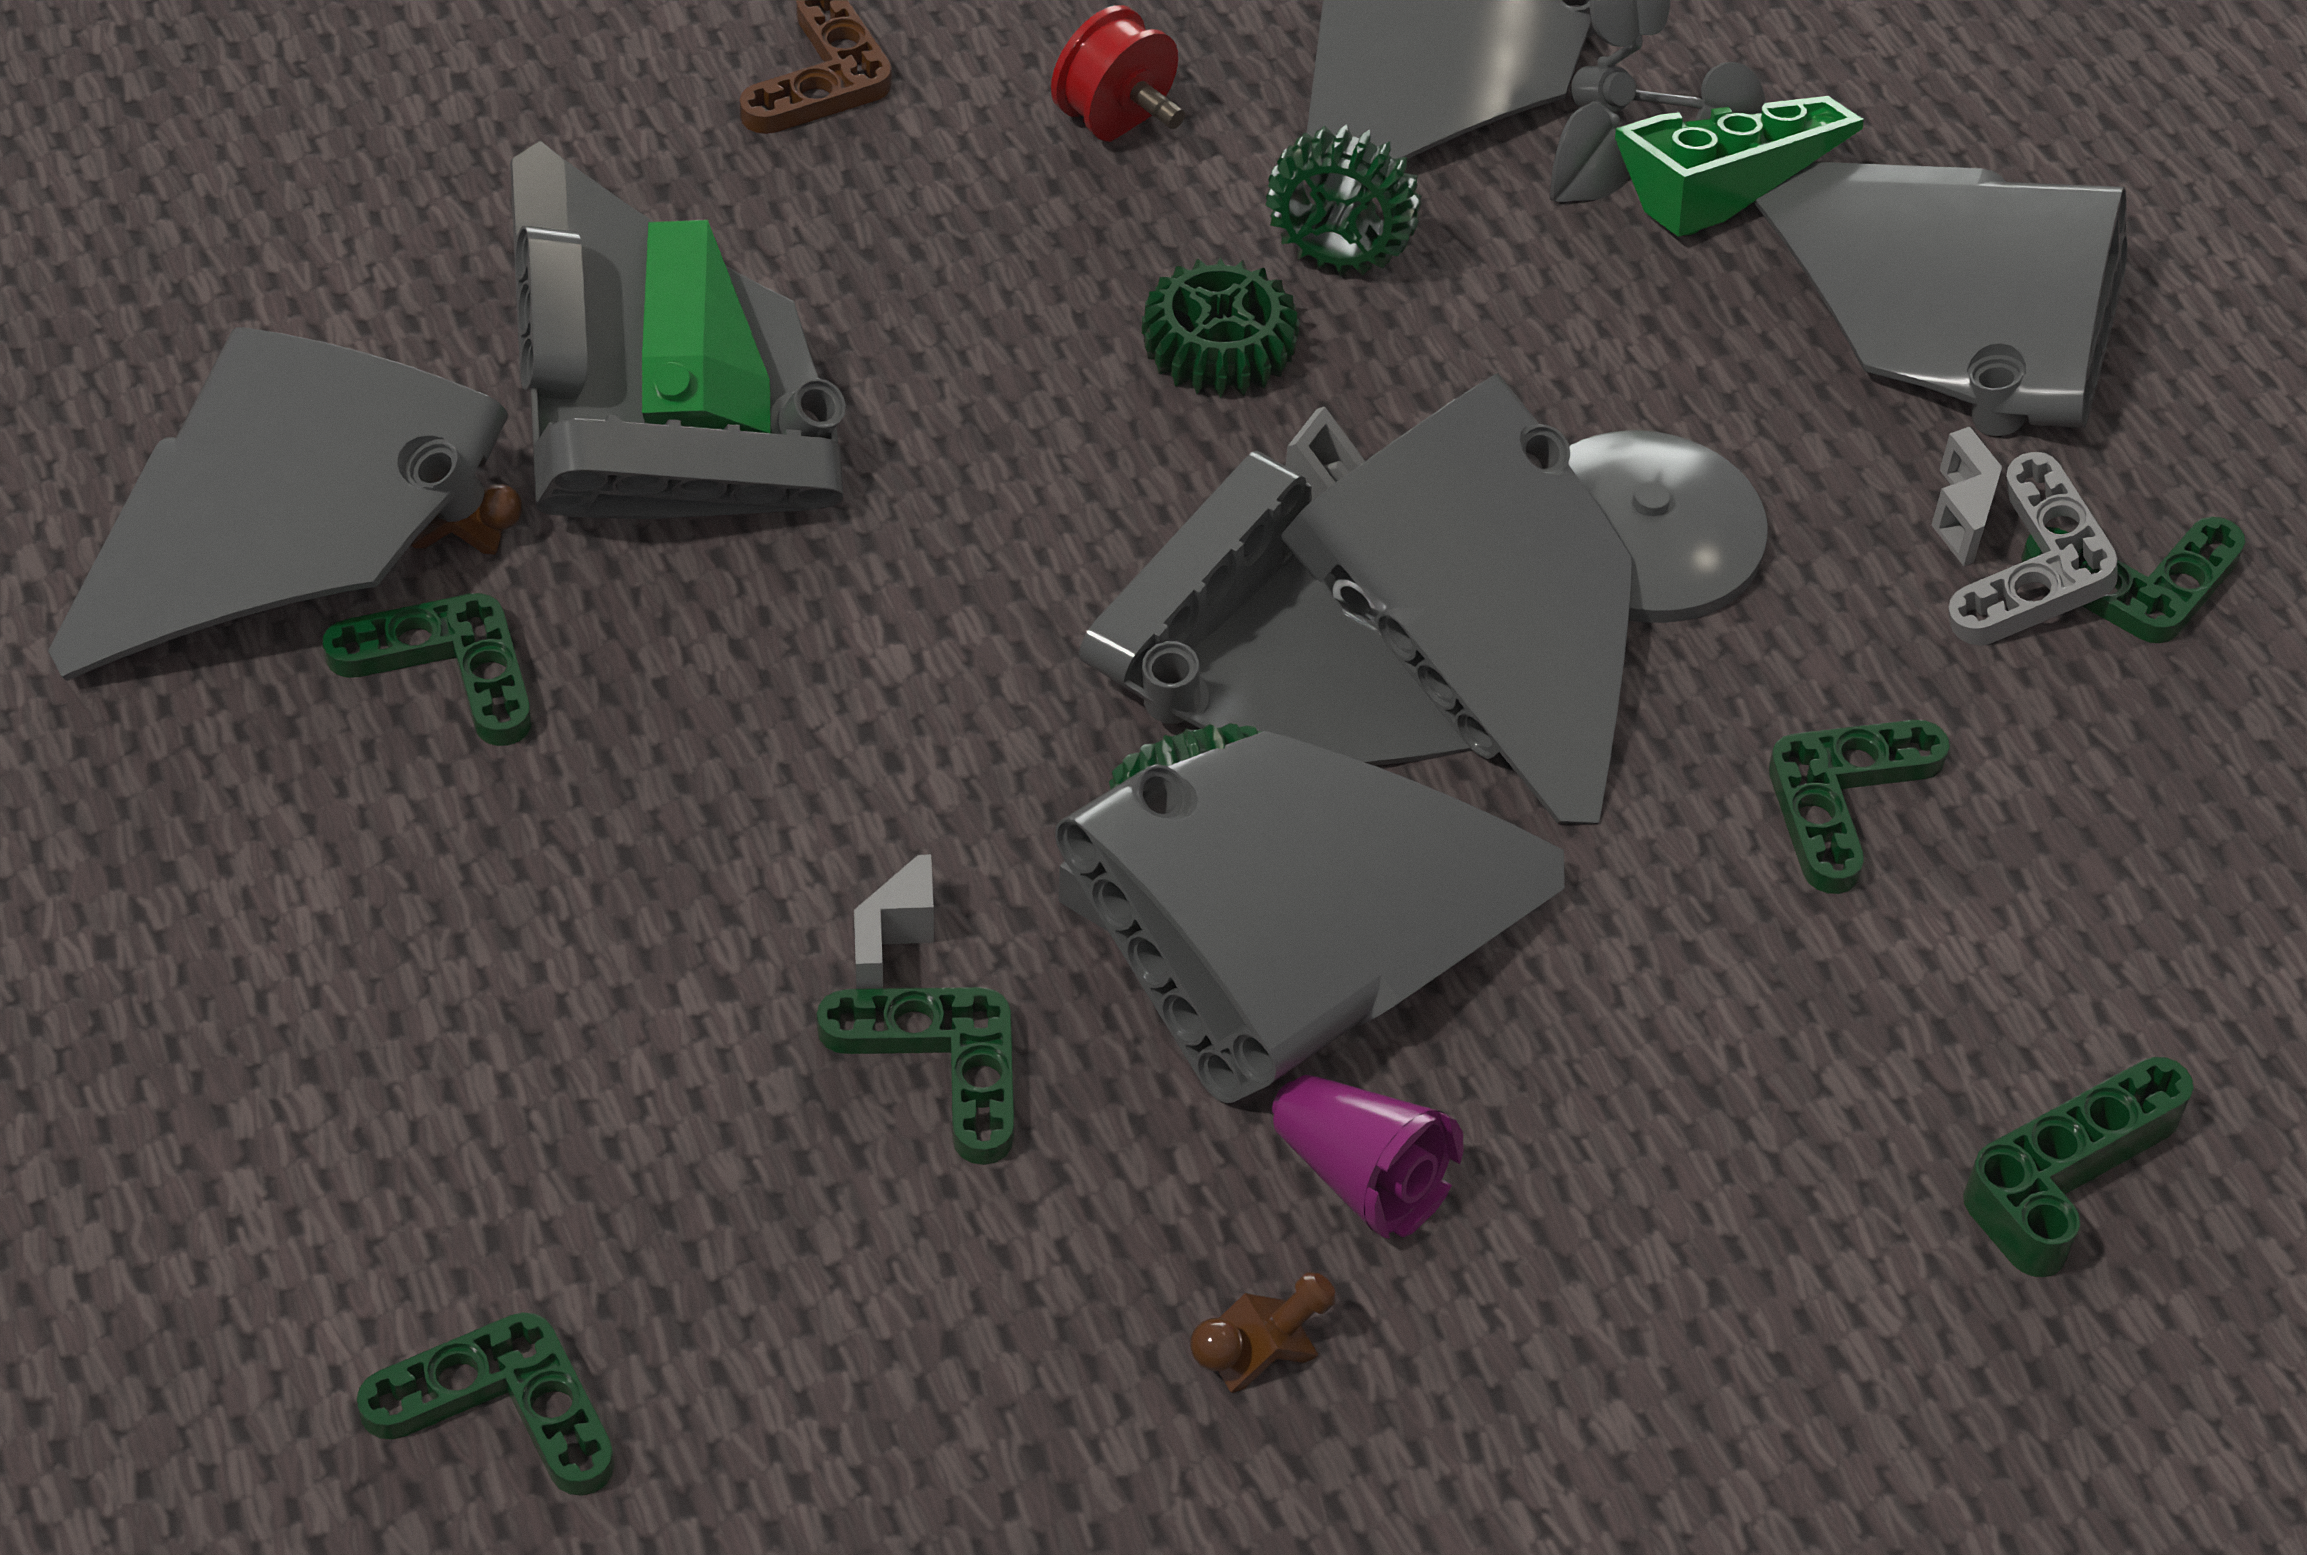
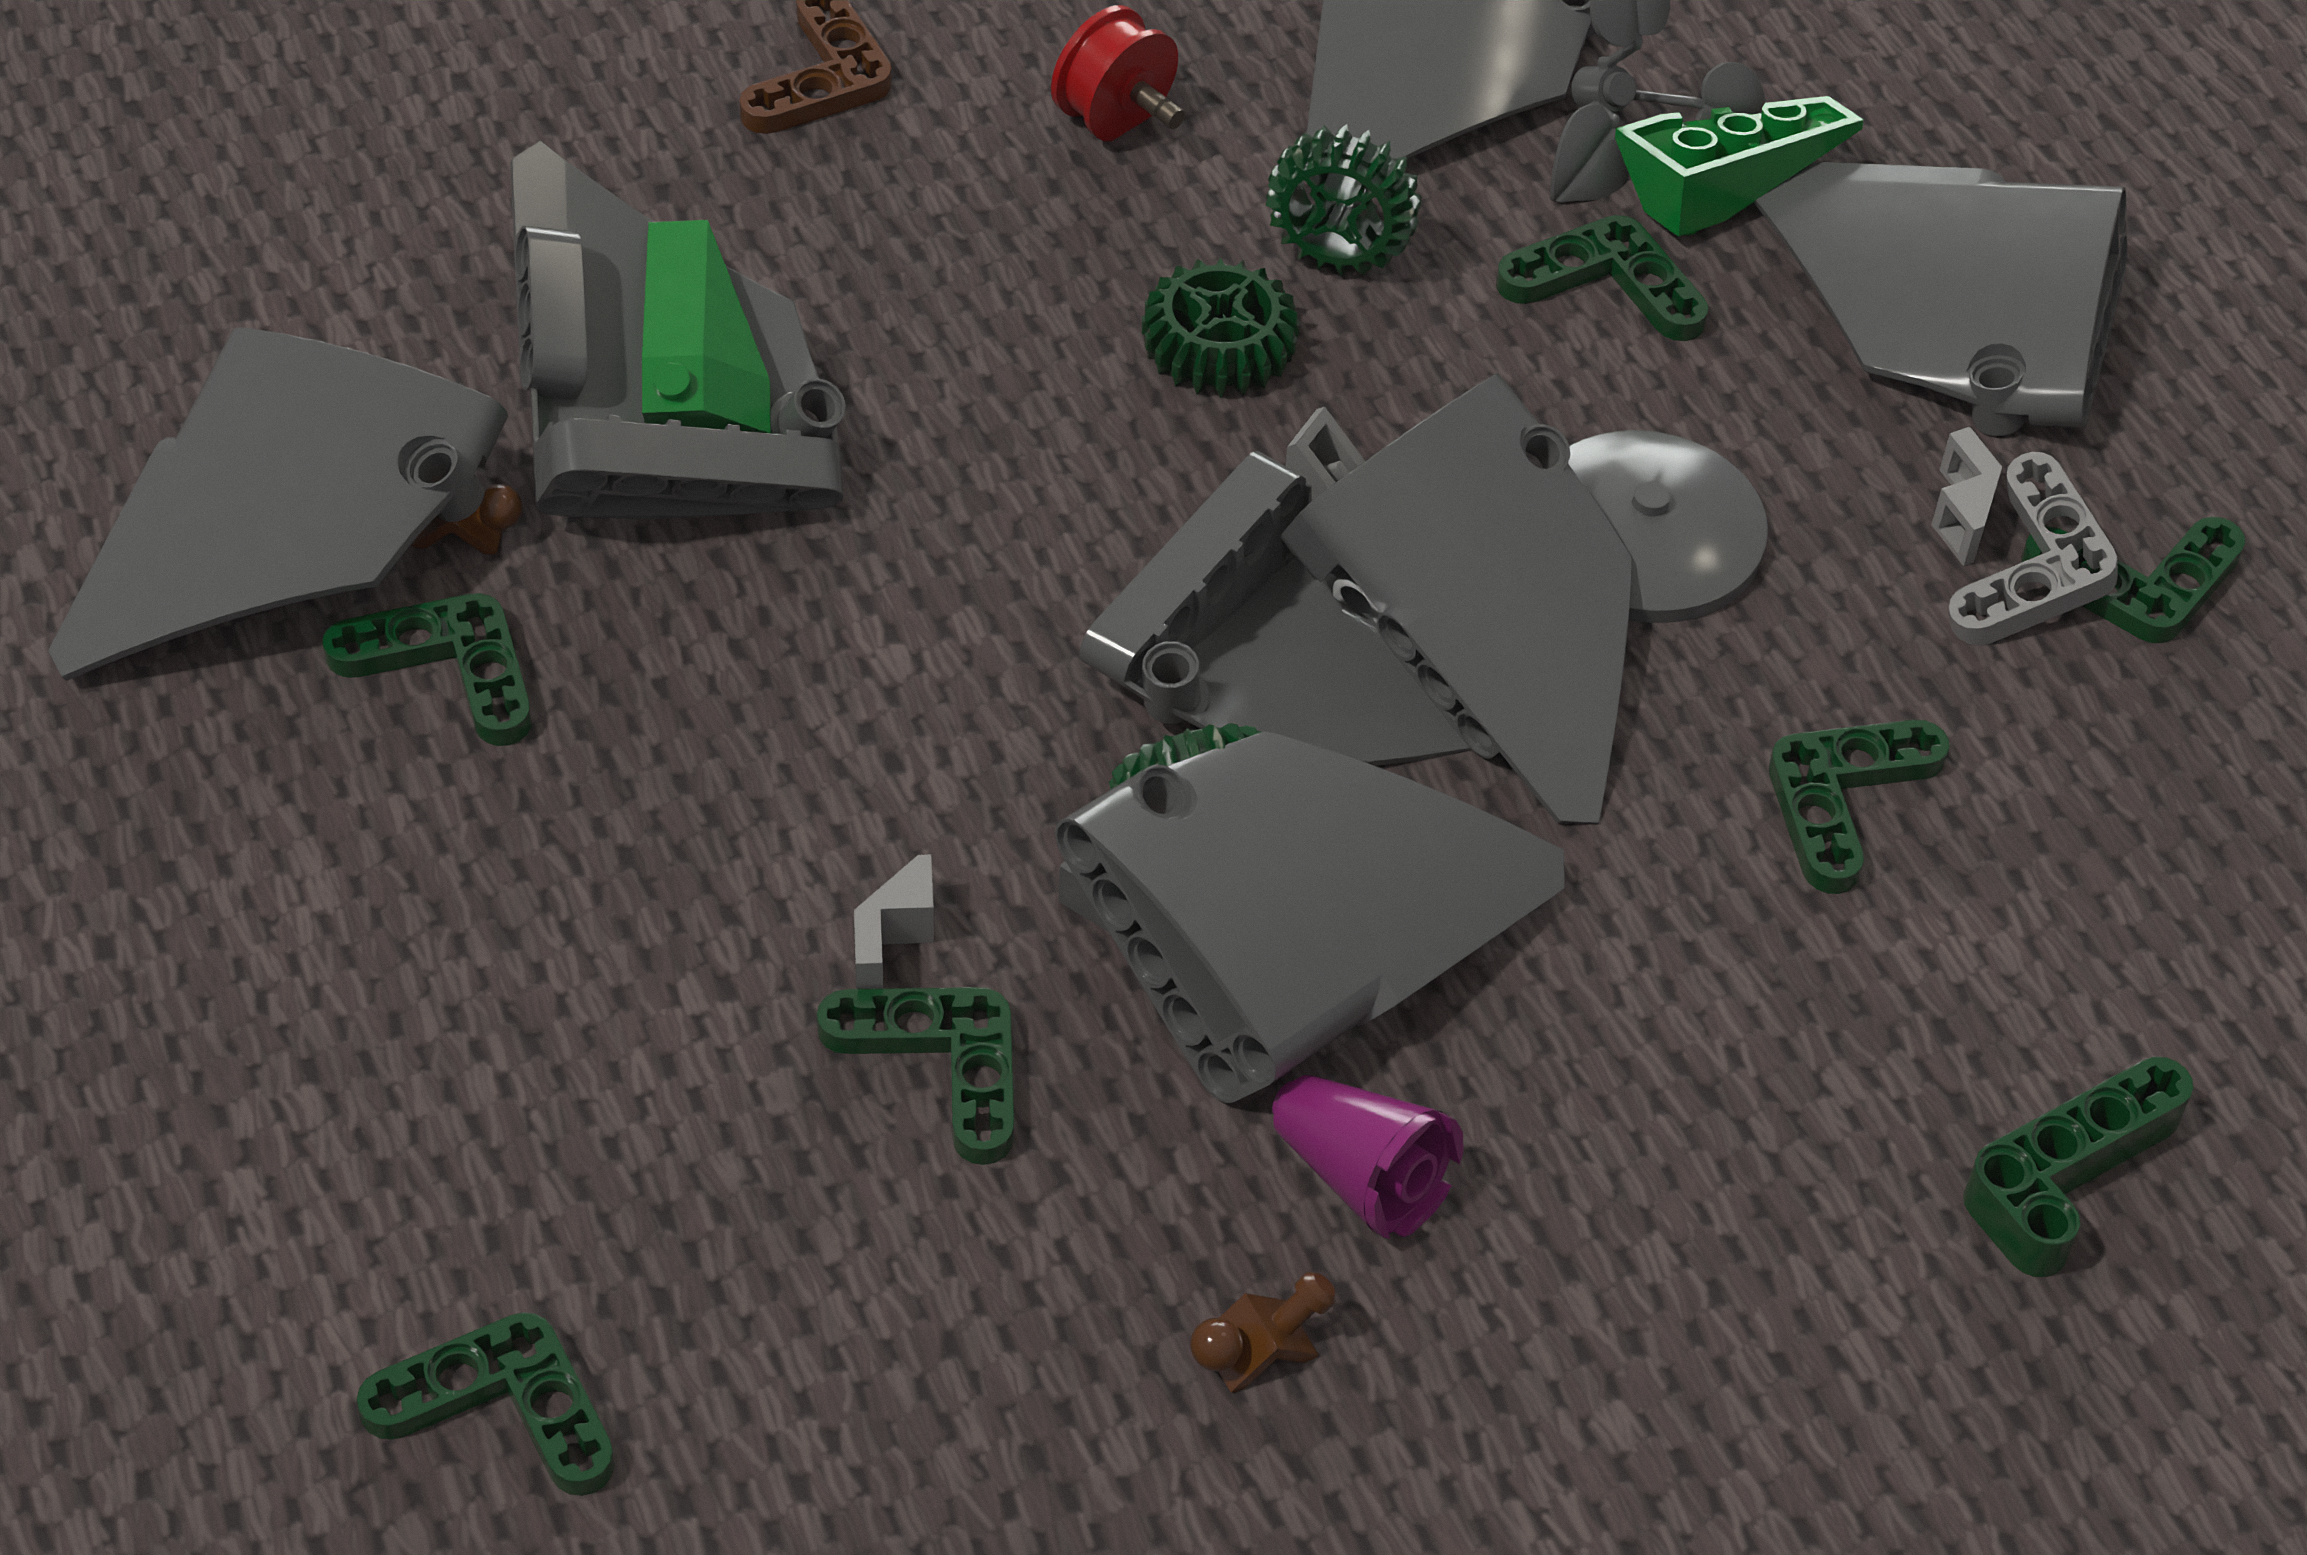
(1604, 258): none -> dark green beam

